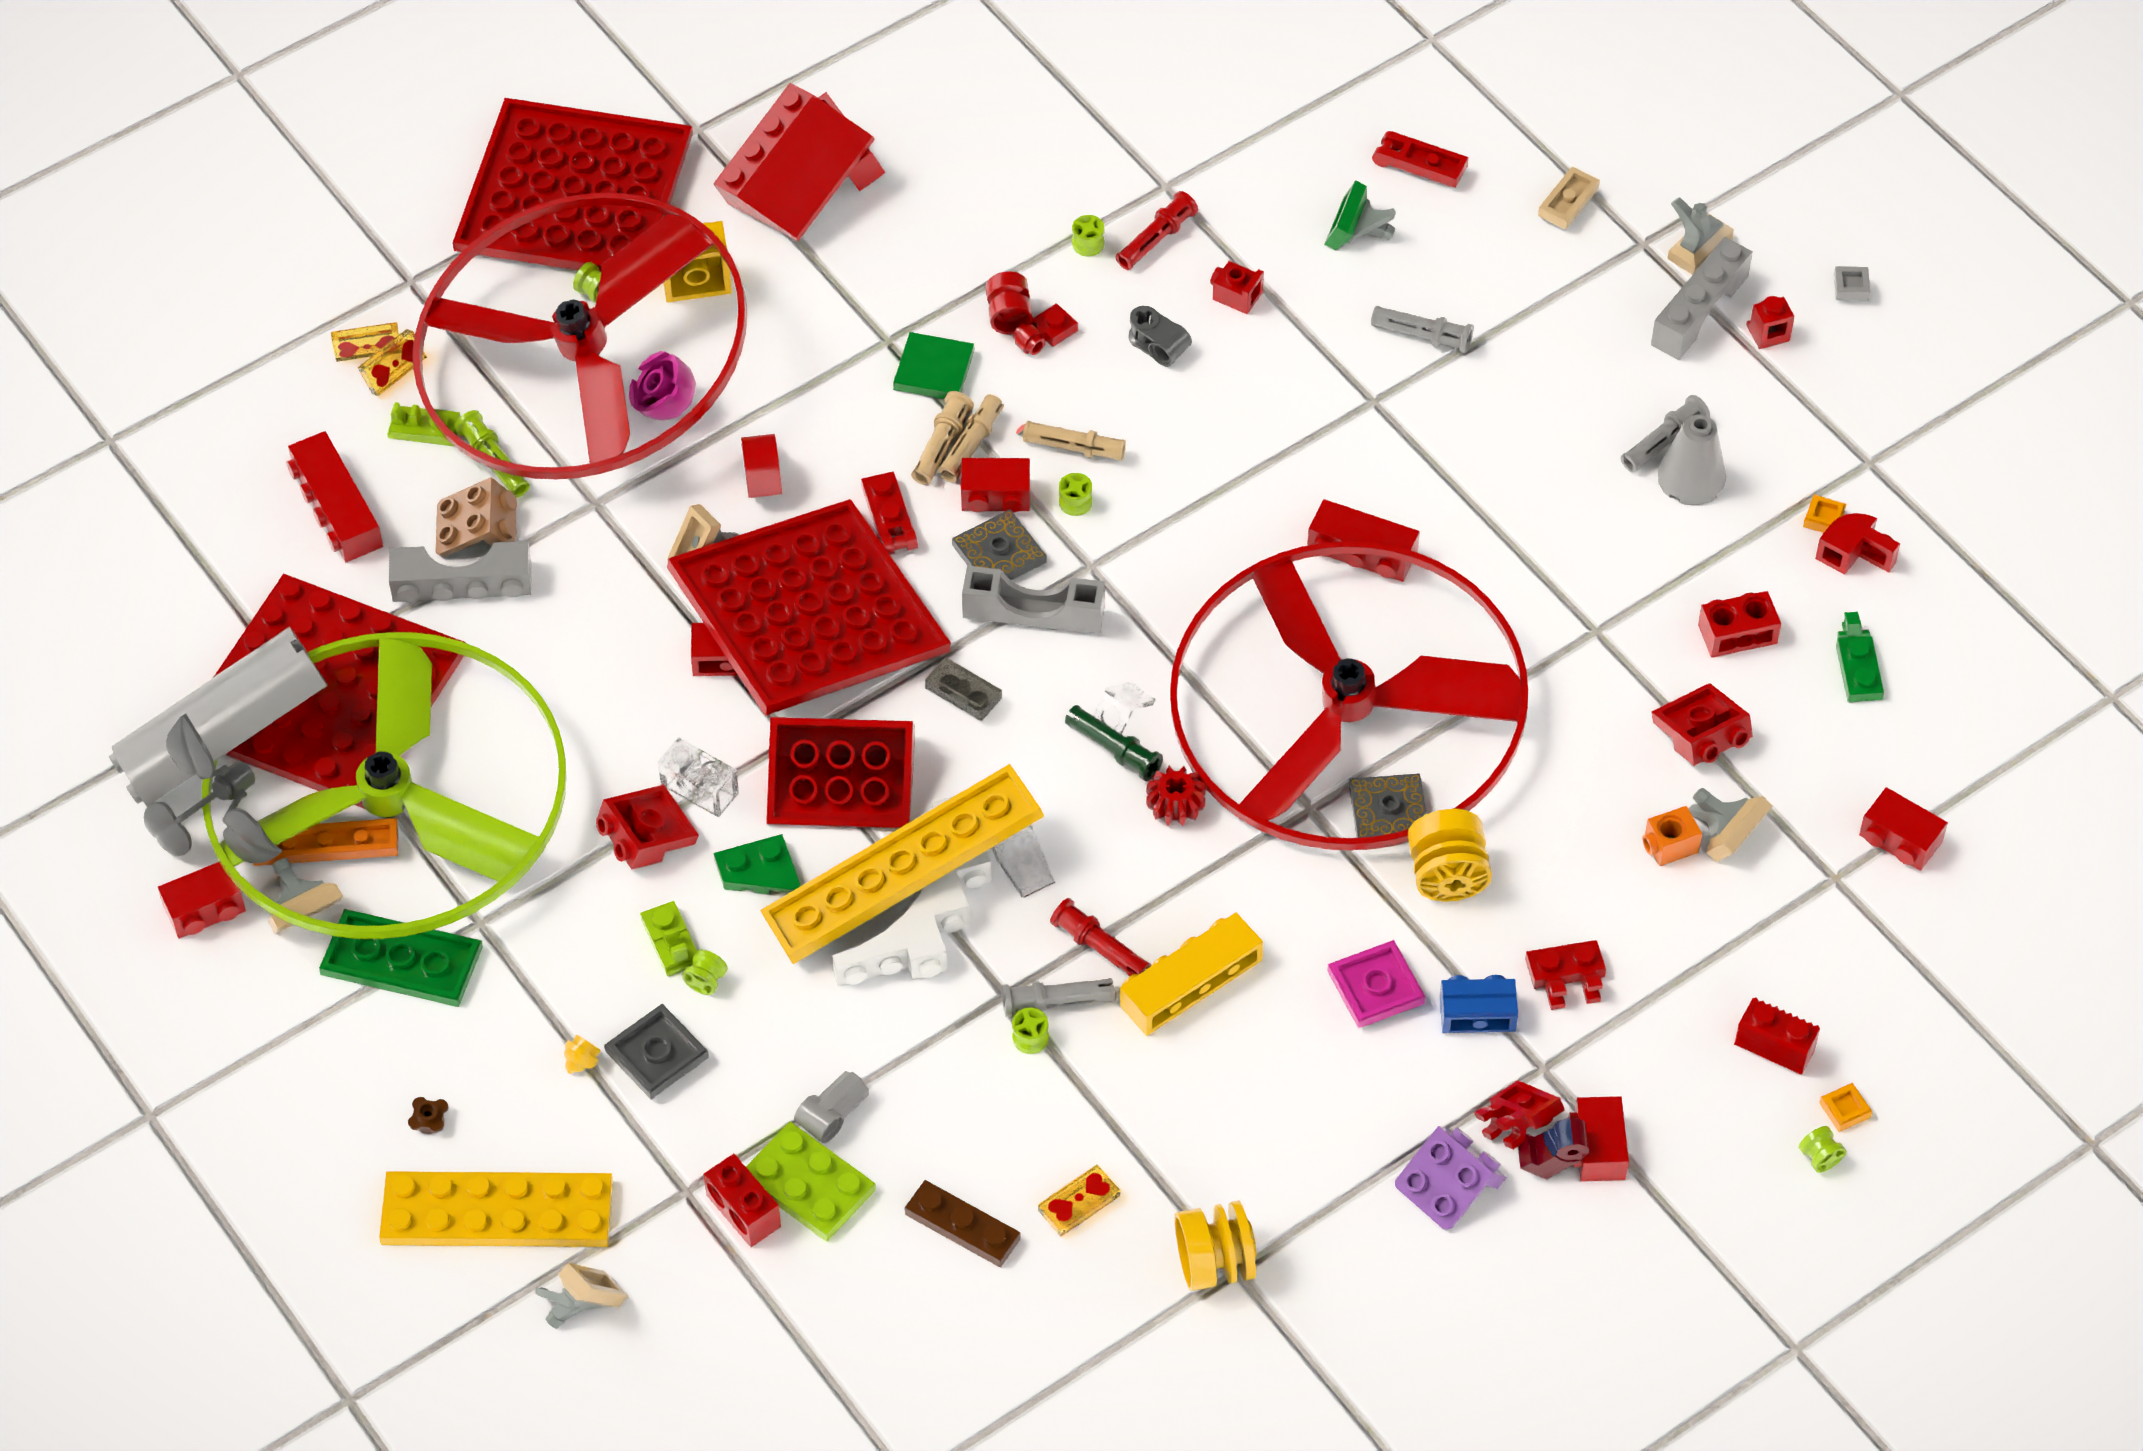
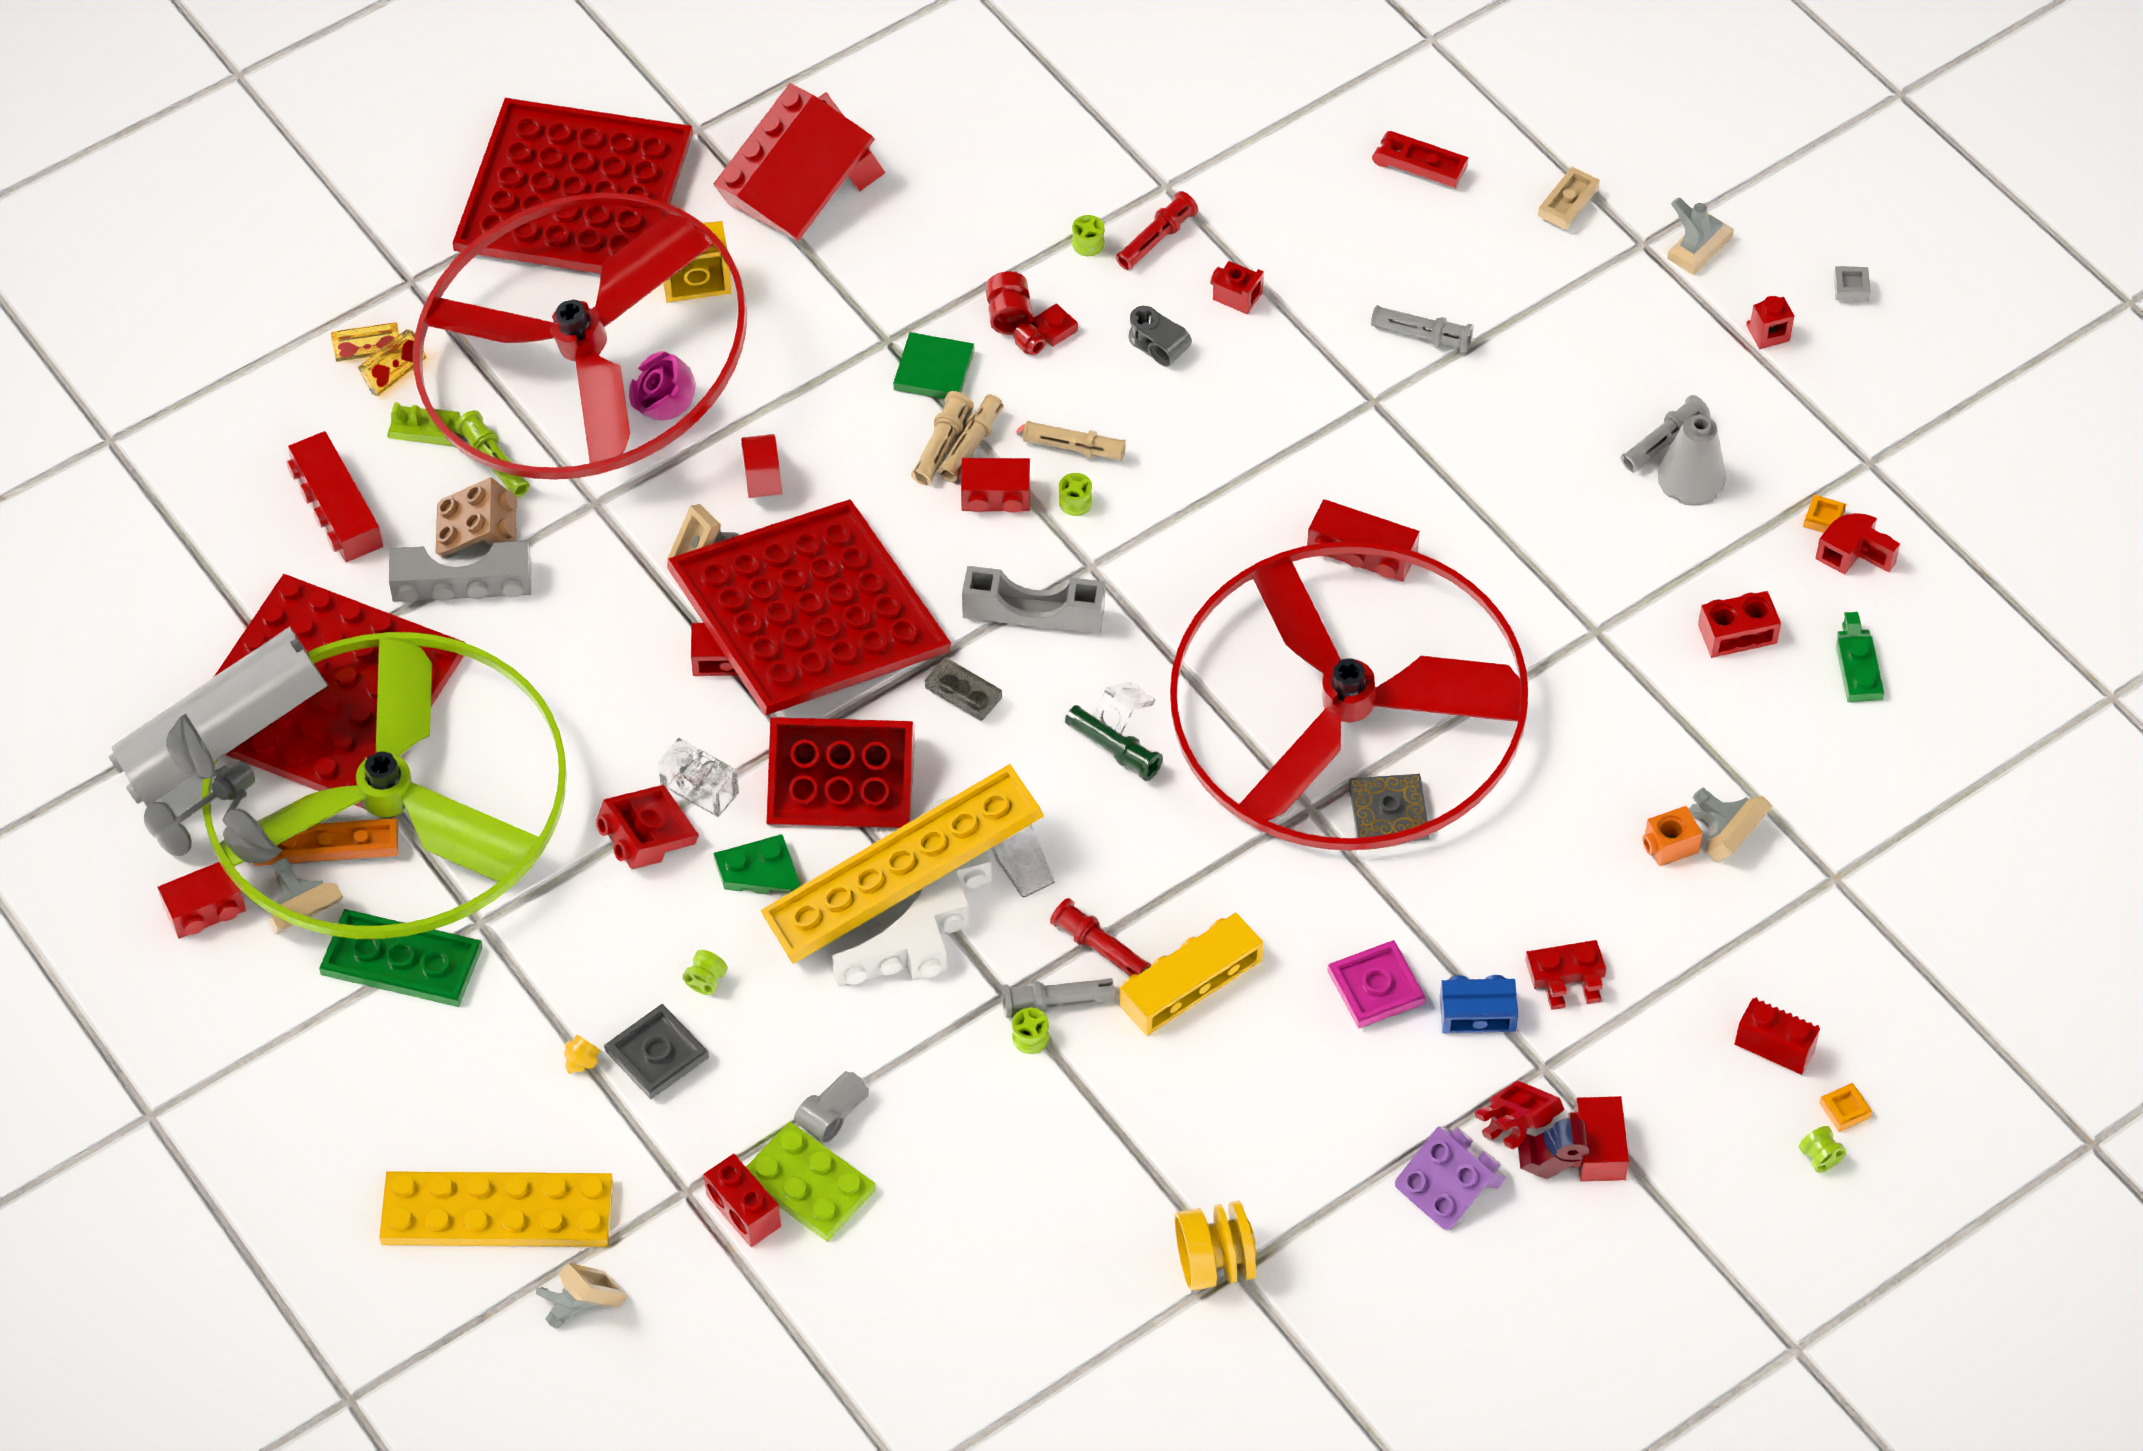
(428, 1124): reddish brown plate -> none
(587, 280): lime wheel -> none
(669, 937): lime plate -> none
(889, 512): red plate -> none
(962, 1223): reddish brown plate -> none
(1000, 545): dark grey plate -> none
(1079, 1200): clear yellow tile -> none
(1175, 795): red gear -> none
(1358, 218): piece -> none
(1449, 855): yellow wheel -> none
(1684, 315): light grey arch -> none
(1704, 724): red plate -> none
(1903, 829): red brick -> none

